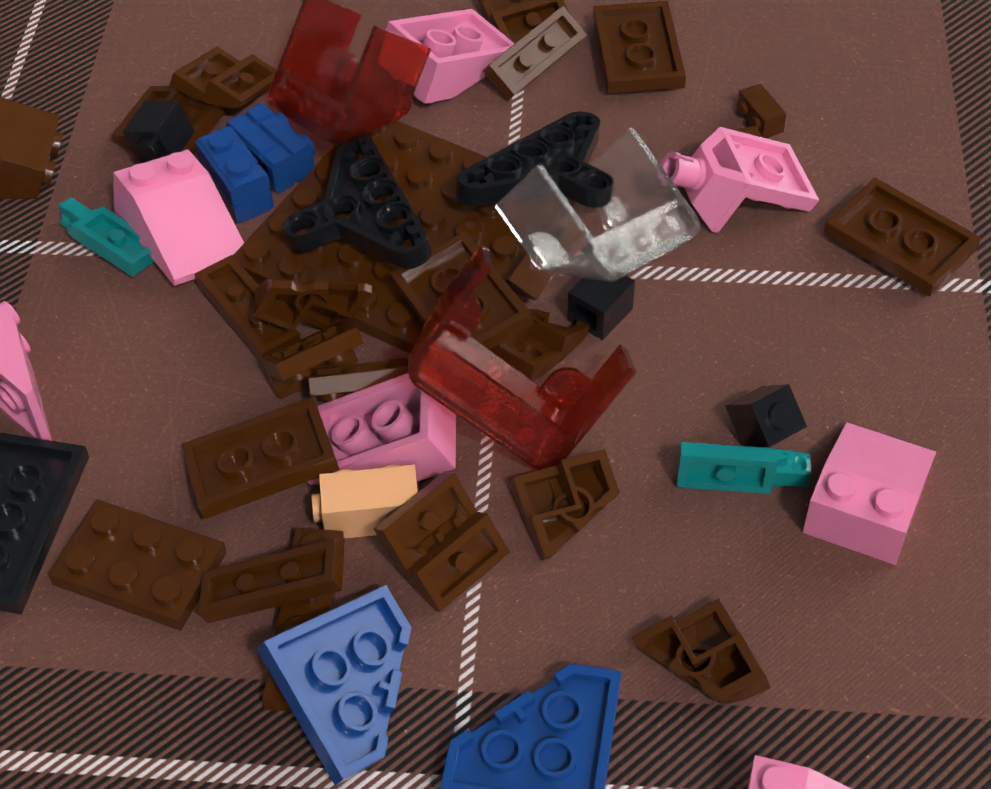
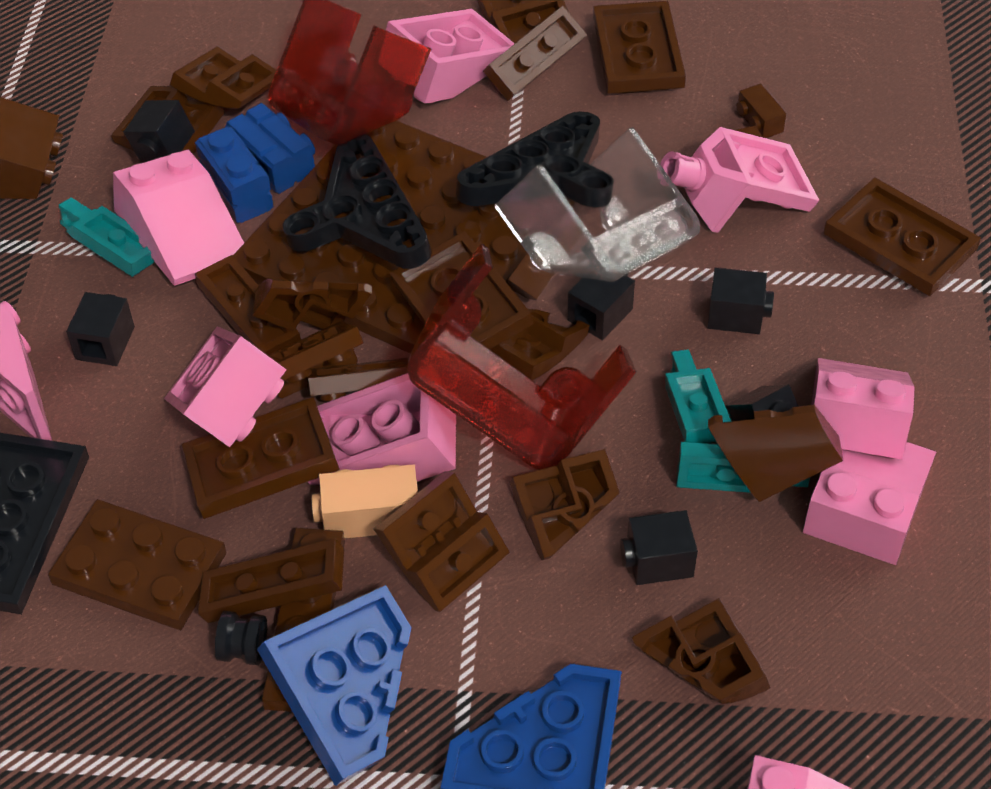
(100, 328): none -> black brick
(226, 386): none -> bright pink slope
(240, 637): none -> black wheel
(660, 547): none -> black brick
(693, 398): none -> teal hinge
(739, 301): none -> black brick
(777, 447): none -> reddish brown slope
(865, 406): none -> bright pink slope

